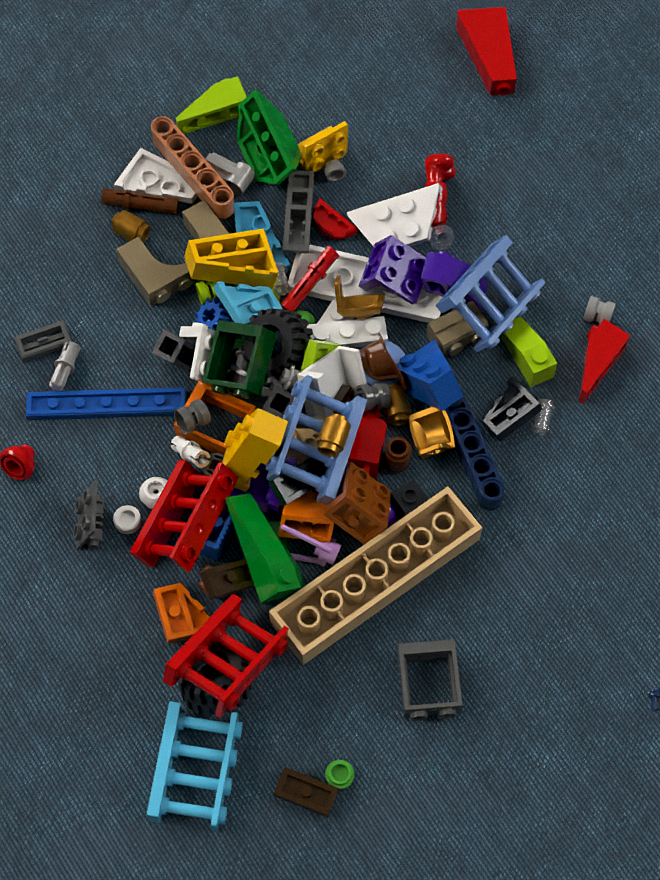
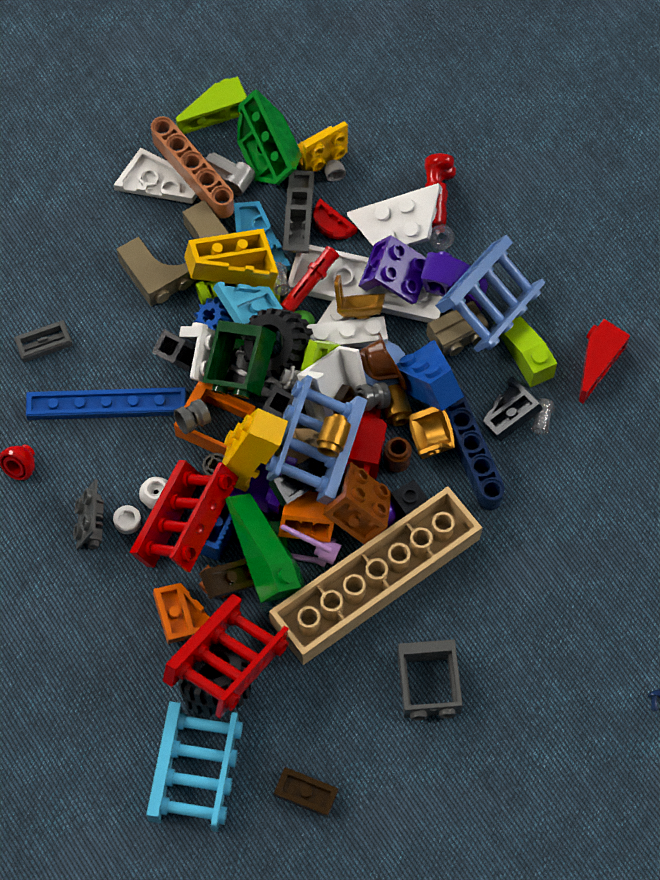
(64, 365): light grey axle -> none
(129, 199): reddish brown pin -> none
(130, 226): pearl gold brick -> none
(190, 451): white pin -> none
(339, 774): bright green plate -> none
(489, 46): red slope -> none
(598, 310): light grey wheel -> none

